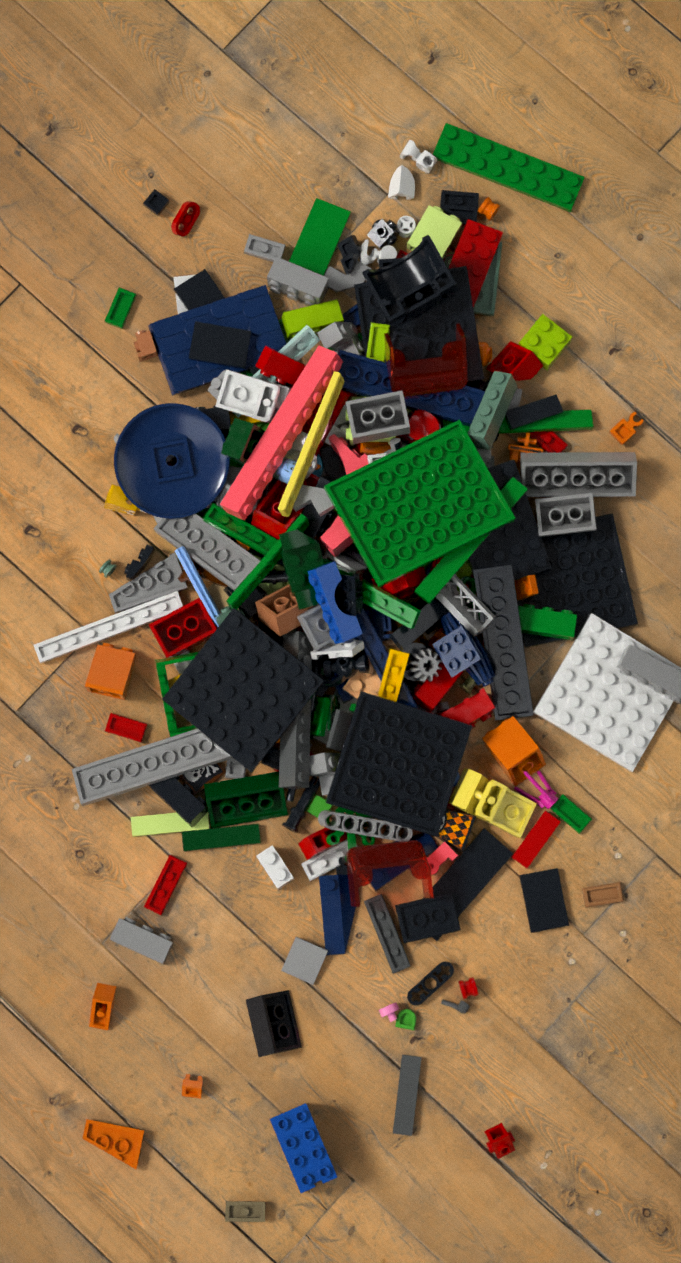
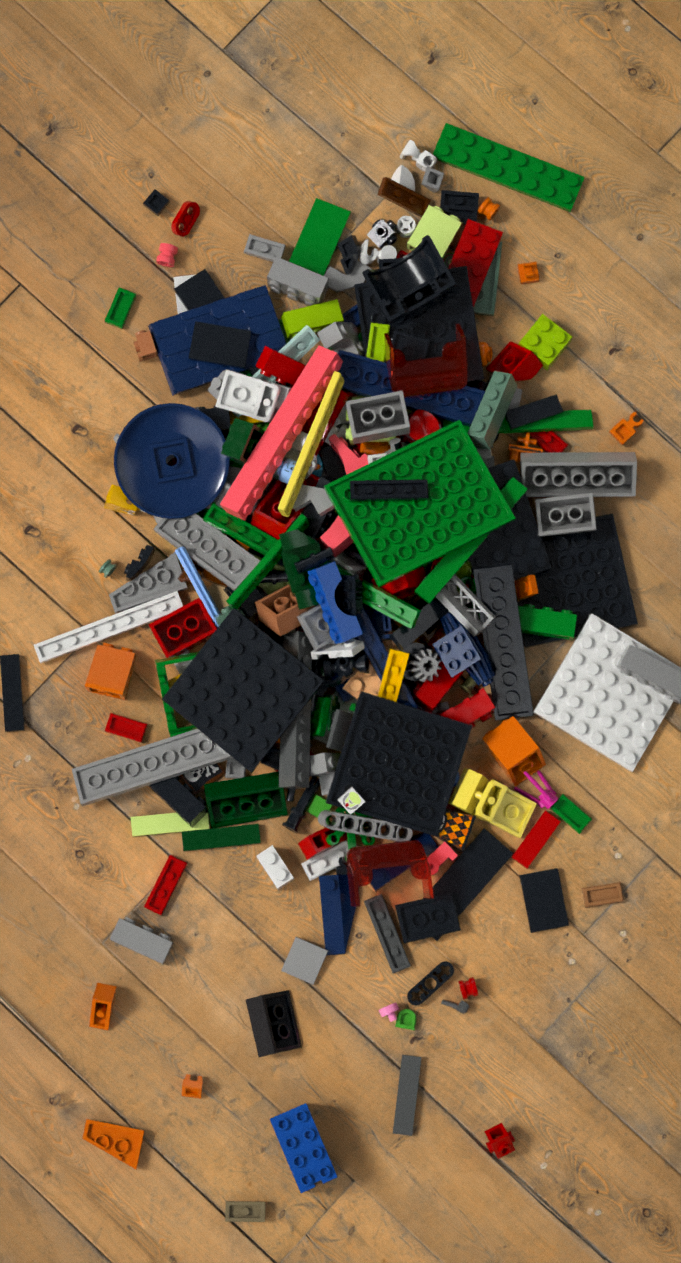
(12, 693): none -> black tile
(167, 254): none -> coral wheel
(314, 560): none -> black pin
(351, 800): none -> tile
(388, 490): none -> black tile
(403, 196): none -> reddish brown tile
(432, 179): none -> light grey slope
(528, 272): none -> orange tile

